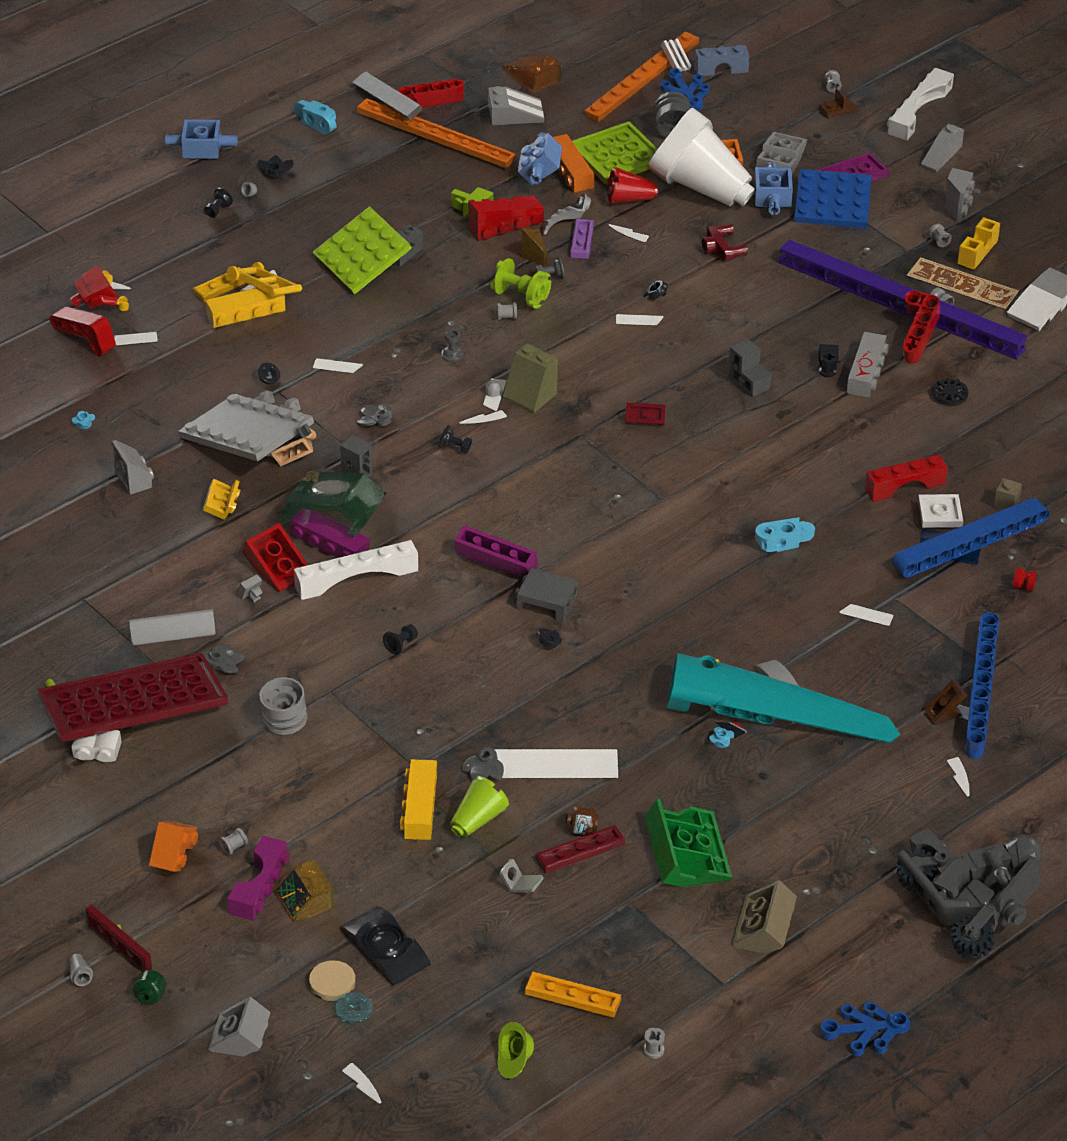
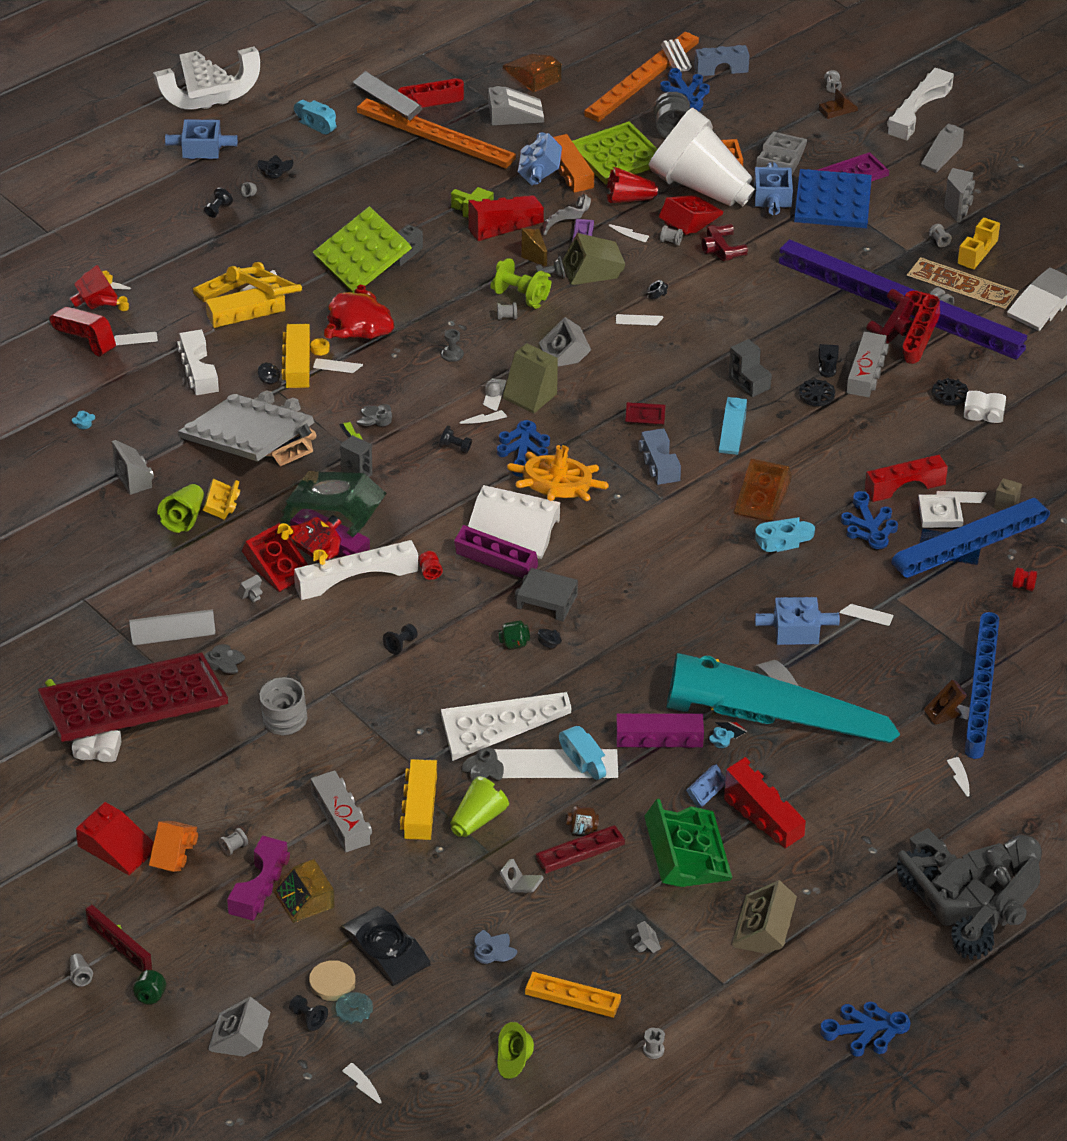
(114, 839): none -> red slope
(181, 508): none -> lime cone
(202, 376): none -> white arch
(204, 78): none -> white wing
(247, 76): none -> white arch
(296, 356): none -> yellow brick
(314, 1016): none -> black piece
(315, 537): none -> torso
(320, 346): none -> yellow tile
(340, 811): none -> light grey brick
(349, 430): none -> lime sticker
(358, 316): none -> red piece
(430, 565): none -> red wheel
(486, 724): none -> white wing
(493, 948): none -> sand blue plate
(514, 634): none -> dark green head
(515, 517): none -> white piece
(526, 430): none -> blue plant
(557, 475): none -> light orange piece
(566, 343): none -> light grey slope
(583, 751): none -> medium azure piece
(592, 260): none -> olive slope
(646, 937): none -> light grey tile
(659, 730): none -> magenta brick
(662, 465): none -> sand blue arch
(671, 235): none -> light grey bush
(689, 213): none -> red slope
(706, 786): none -> medium blue plate
(733, 425): none -> medium azure slope
(762, 804): none -> red wedge
(763, 490): none -> clear orange slope
(796, 620): none -> medium blue brick
(817, 392): none -> black wheel
(876, 538): none -> blue plant
(898, 321): none -> dark red connector
(967, 497): none -> white sticker
(985, 406): none -> white brick

